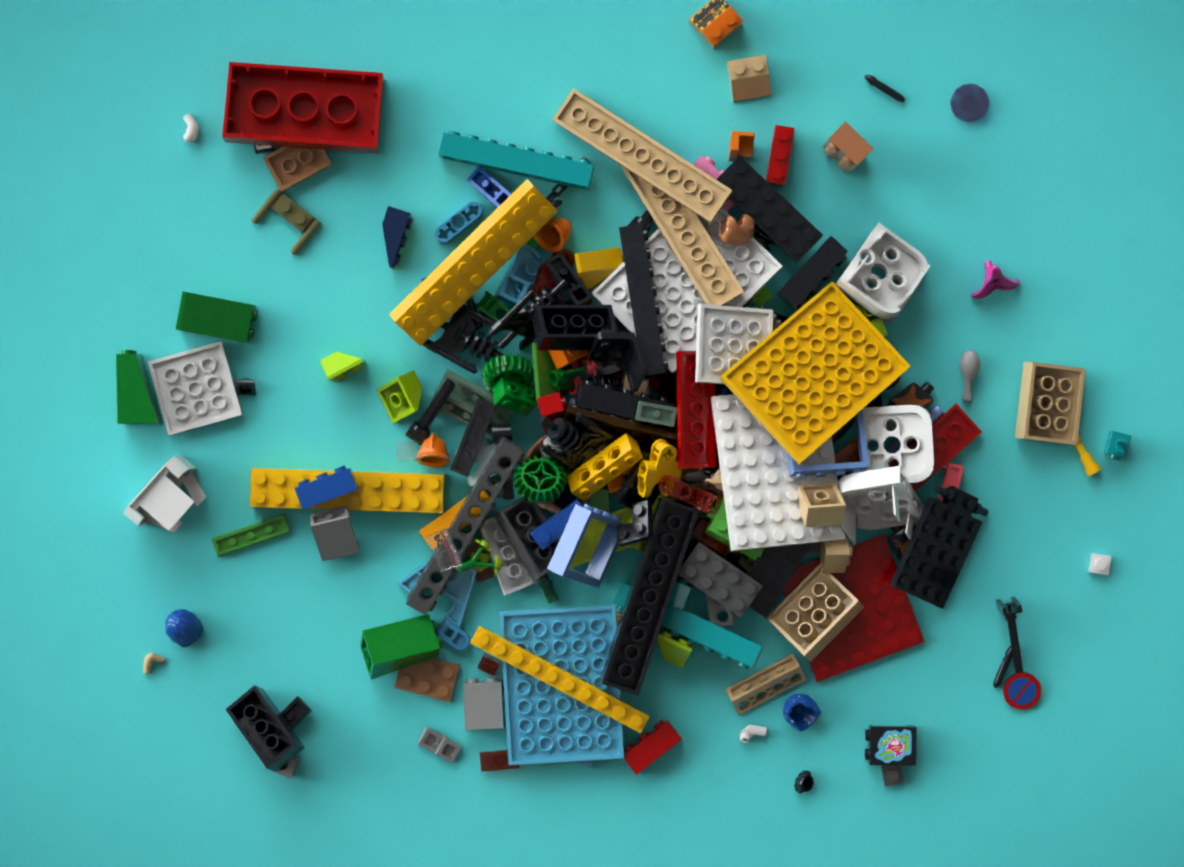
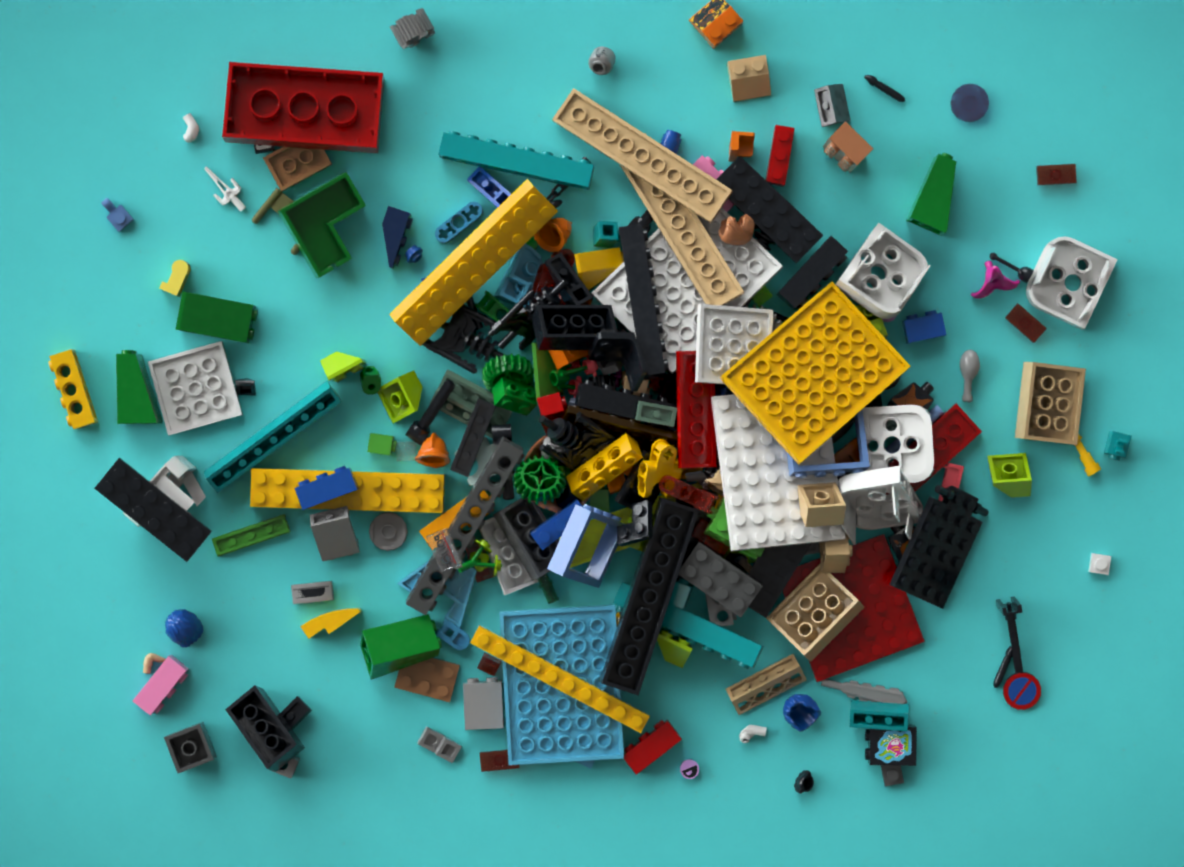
(76, 378): none -> yellow brick
(118, 216): none -> medium blue plate
(153, 509): none -> black plate
(161, 685): none -> bright pink brick
(178, 278): none -> light yellow leg
(190, 747): none -> dark grey brick
(229, 194): none -> white piece
(272, 436): none -> teal brick
(312, 222): none -> green piece
(312, 592): none -> light grey slope
(329, 621): none -> yellow slope
(370, 380): none -> green piece
(381, 444): none -> bright green brick
(388, 531): none -> light grey tile
(412, 29): none -> light grey brick
(413, 254): none -> blue plate
(601, 60): none -> light grey head
(606, 234): none -> teal brick
(671, 140): none -> blue brick
(689, 769): none -> lavender tile
(832, 104): none -> flat silver panel
(867, 692): none -> light grey sword
(879, 715): none -> teal brick
(923, 327): none -> blue brick
(934, 198): none -> green slope
(1011, 474): none -> lime slope
(1023, 273): none -> black hinge
(1025, 323): none -> clear red plate
(1046, 292): none -> white piece
(1056, 174): none -> clear red plate

